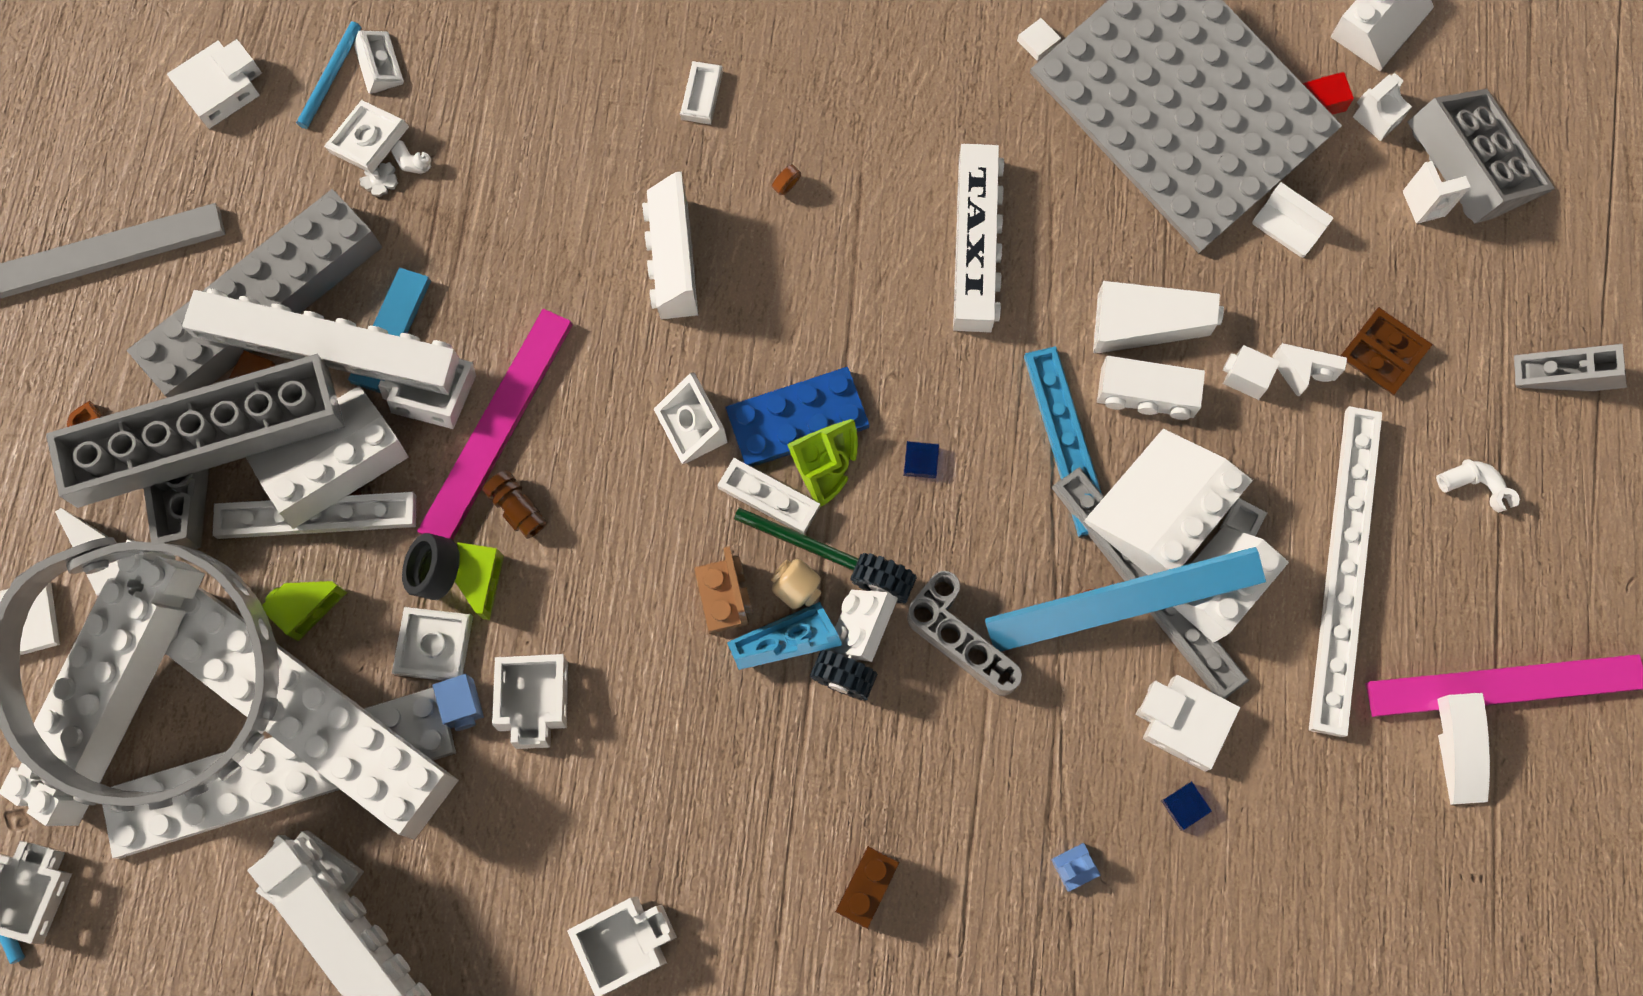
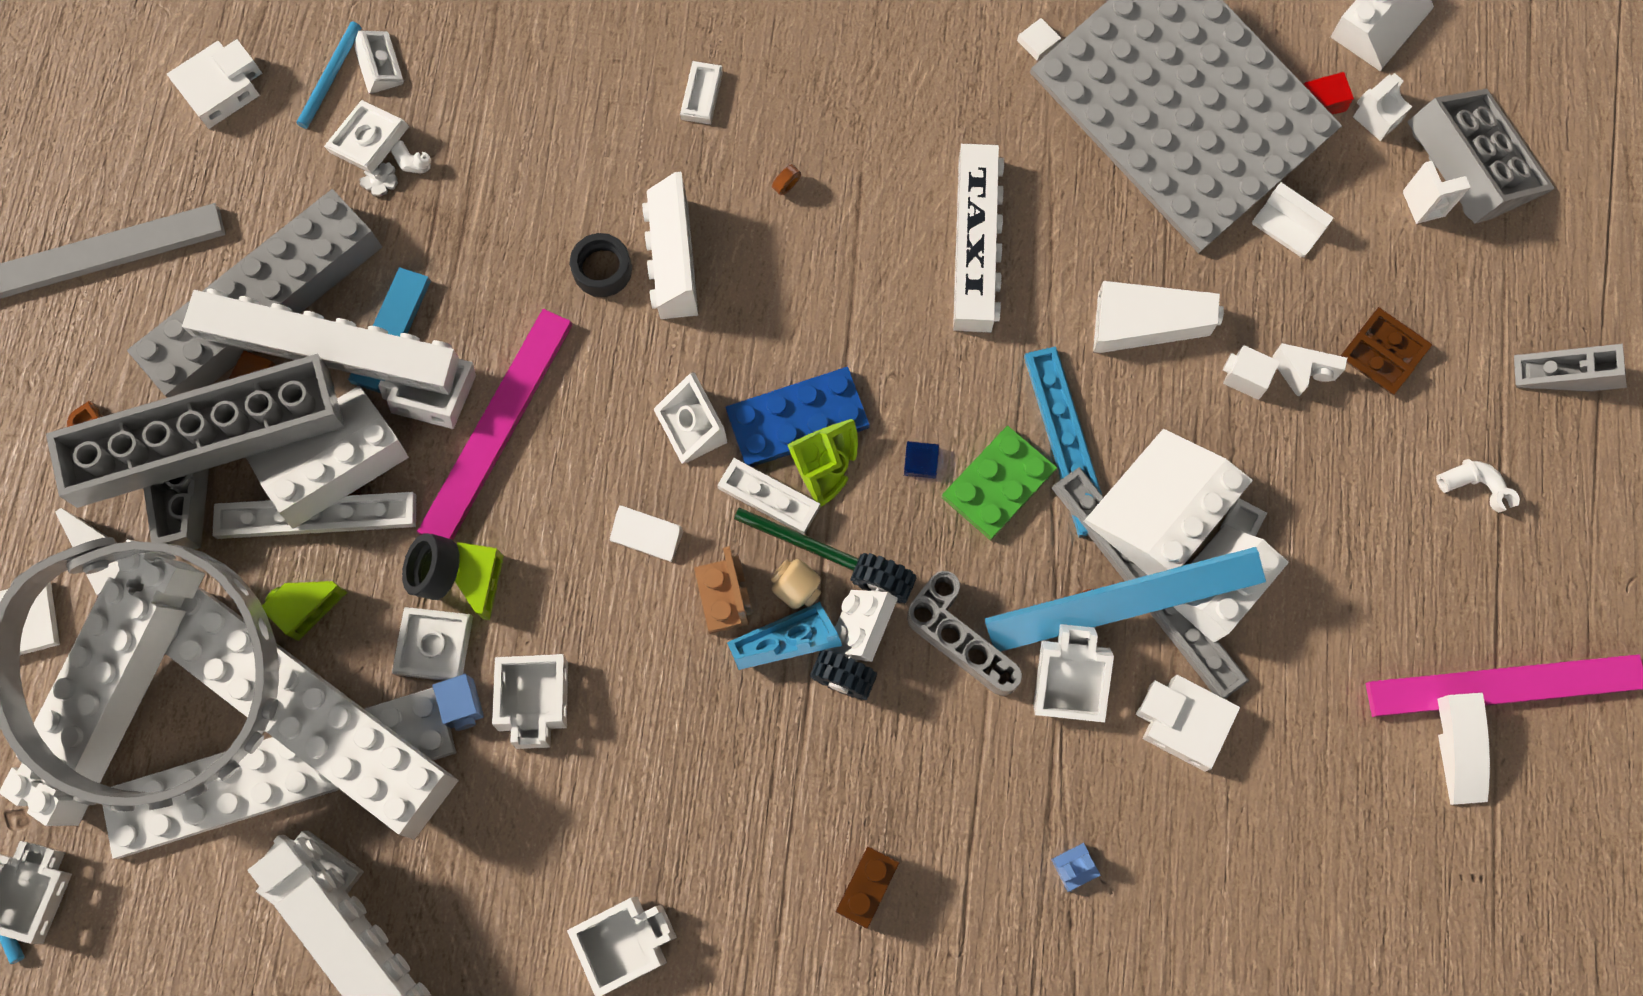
(517, 507): reddish brown axle -> none
(595, 243): none -> black tyre
(646, 533): none -> white slope
(999, 482): none -> bright green plate
(1073, 676): none -> white piece
(1150, 387): white brick -> none
(1186, 806): clear blue tile -> none
(1345, 573): white plate -> none

